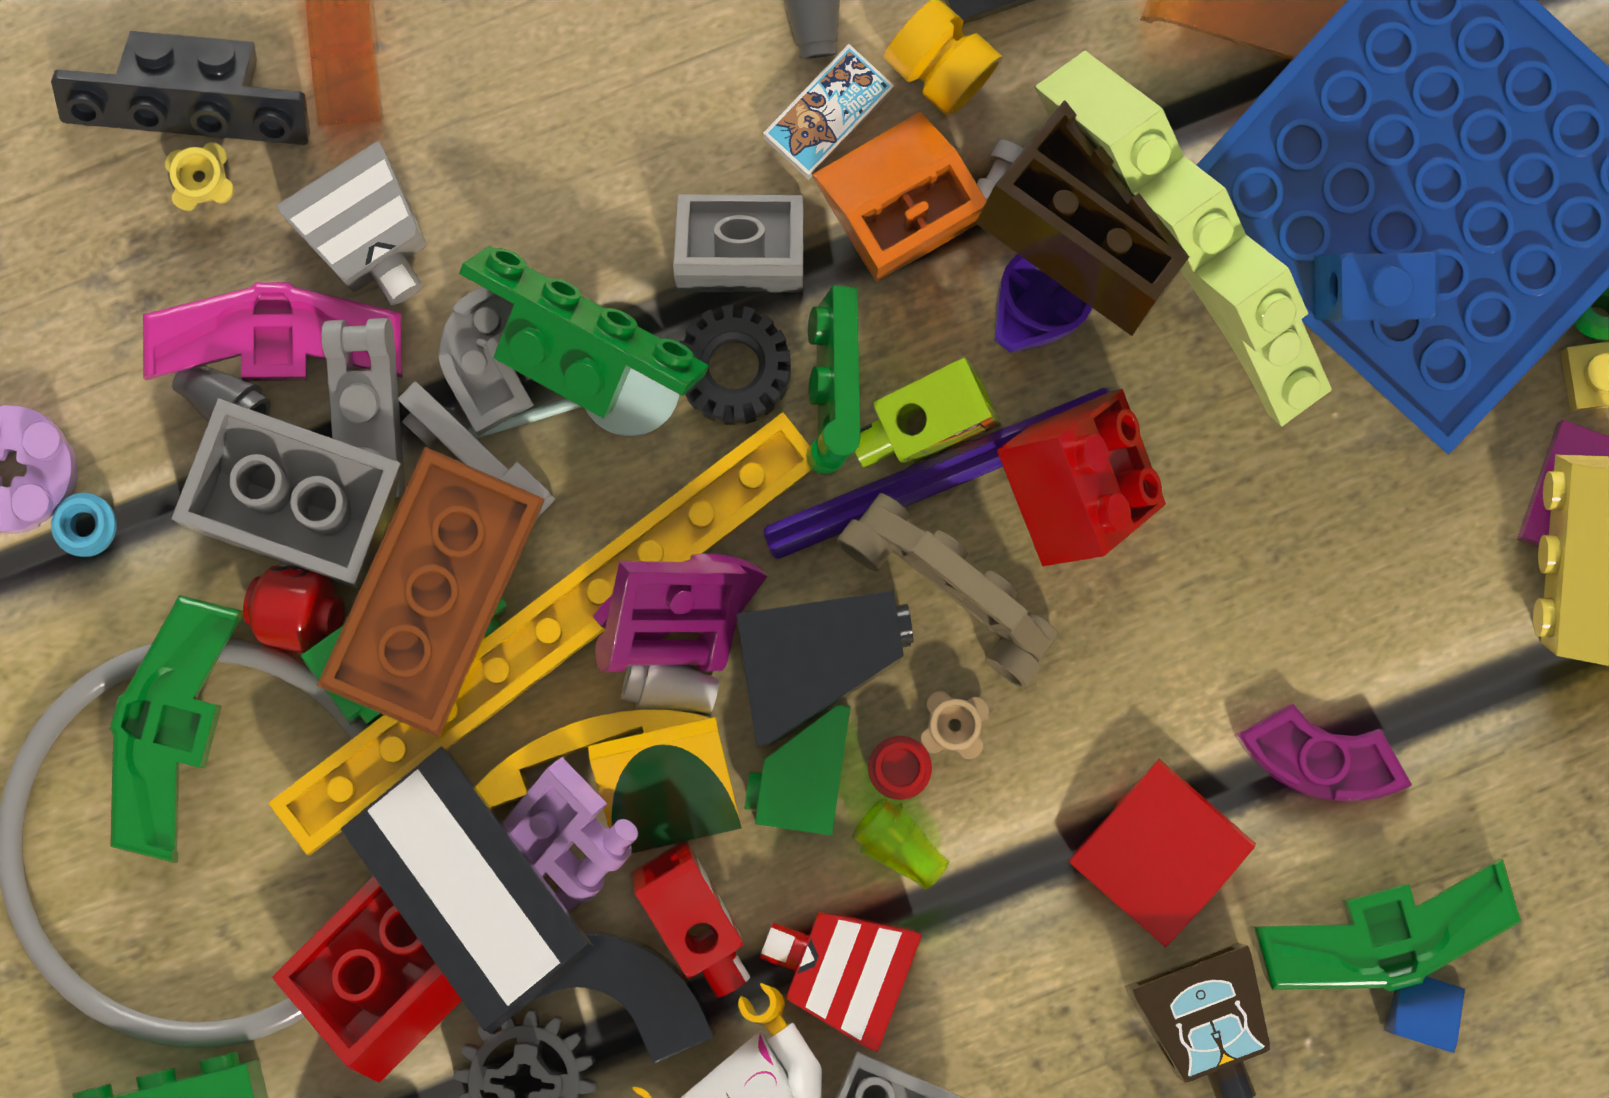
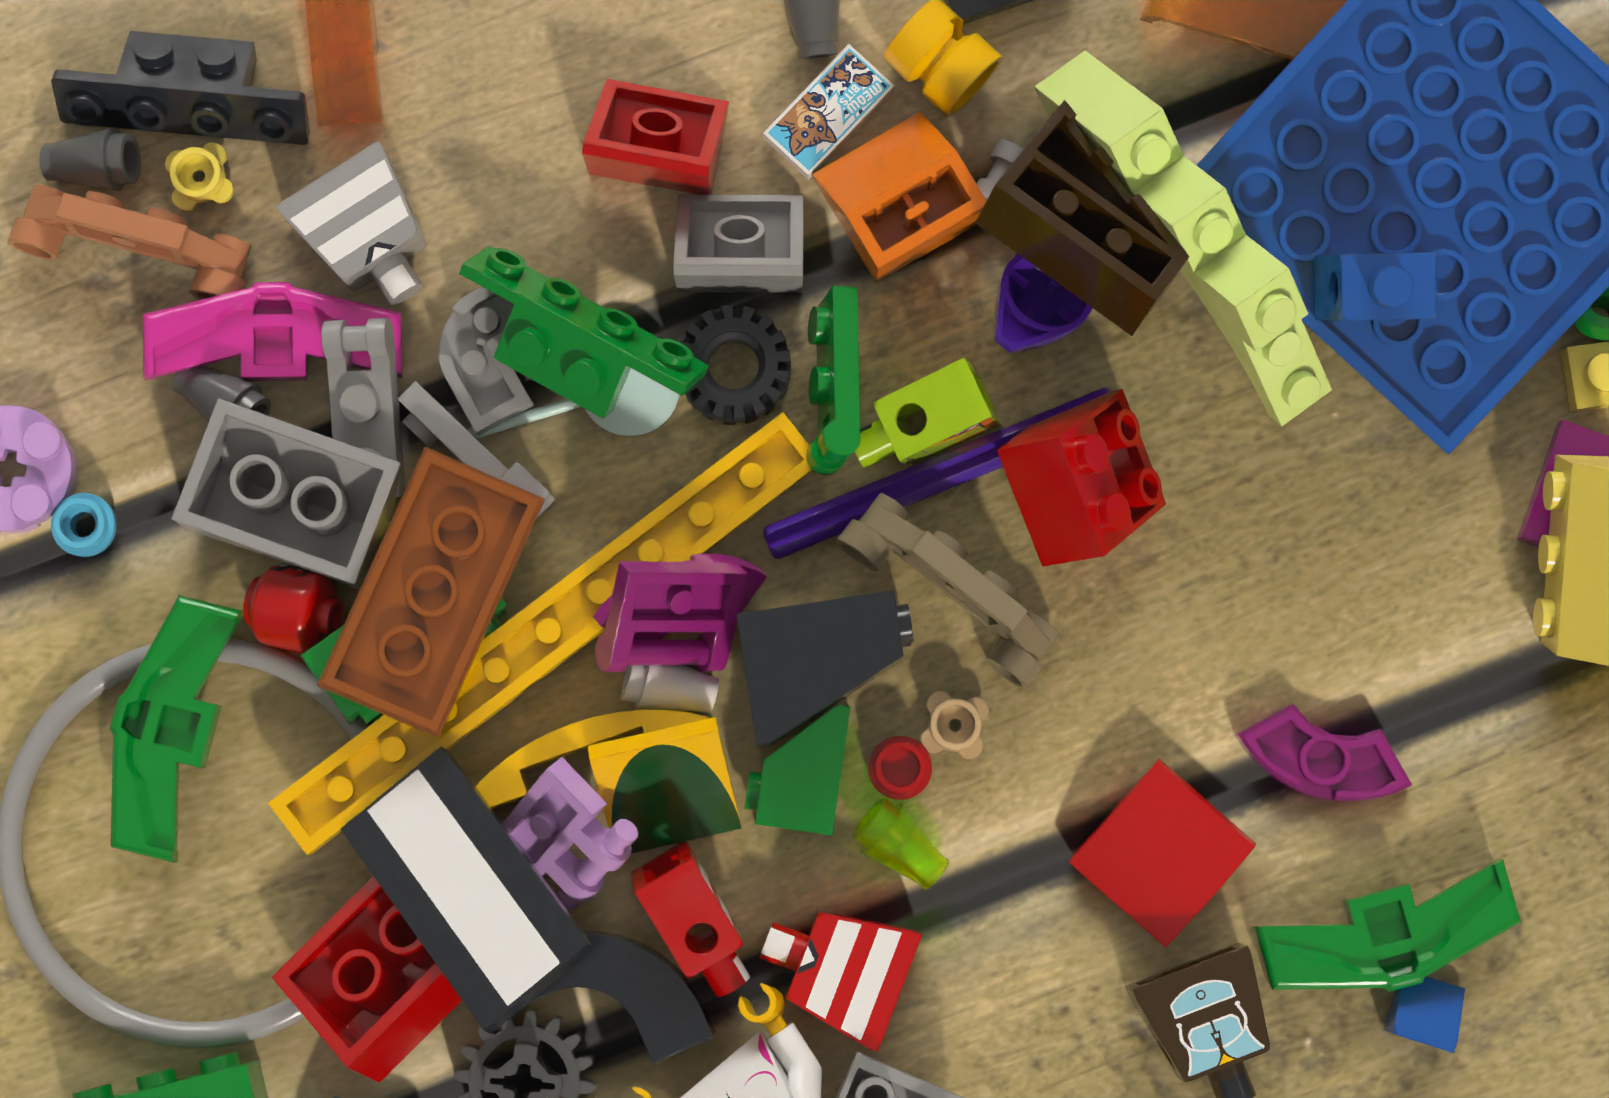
(94, 160): none -> dark grey cone
(156, 234): none -> nougat plate
(655, 137): none -> red slope

